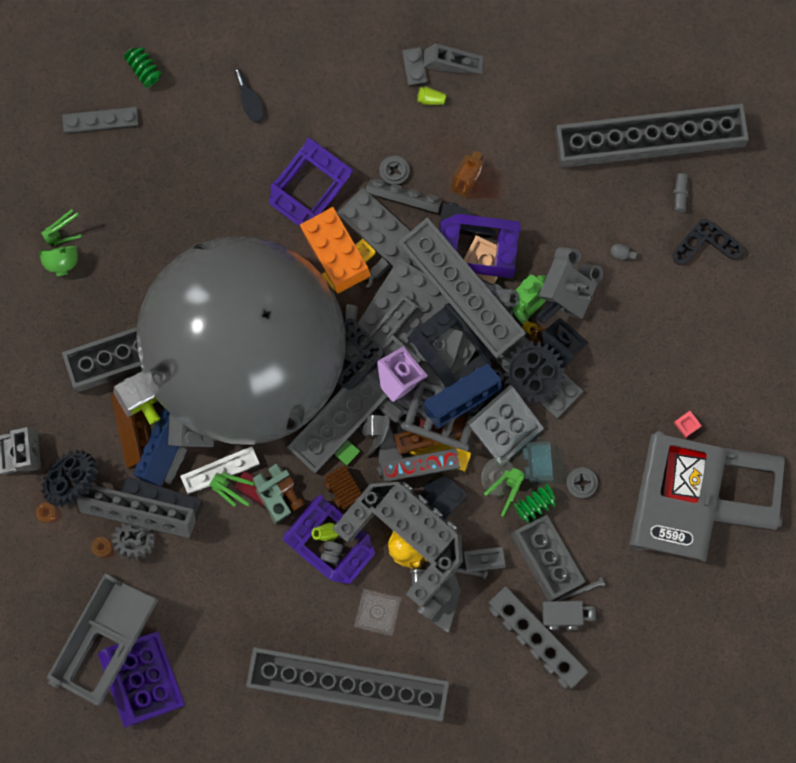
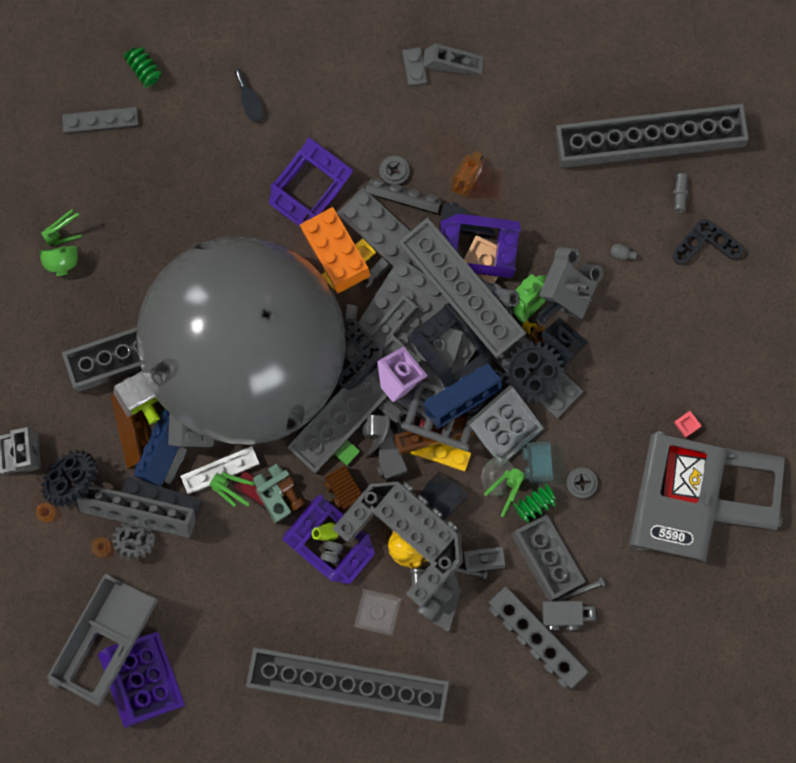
(420, 465): dark grey tile -> none
(428, 96): lime cone -> none

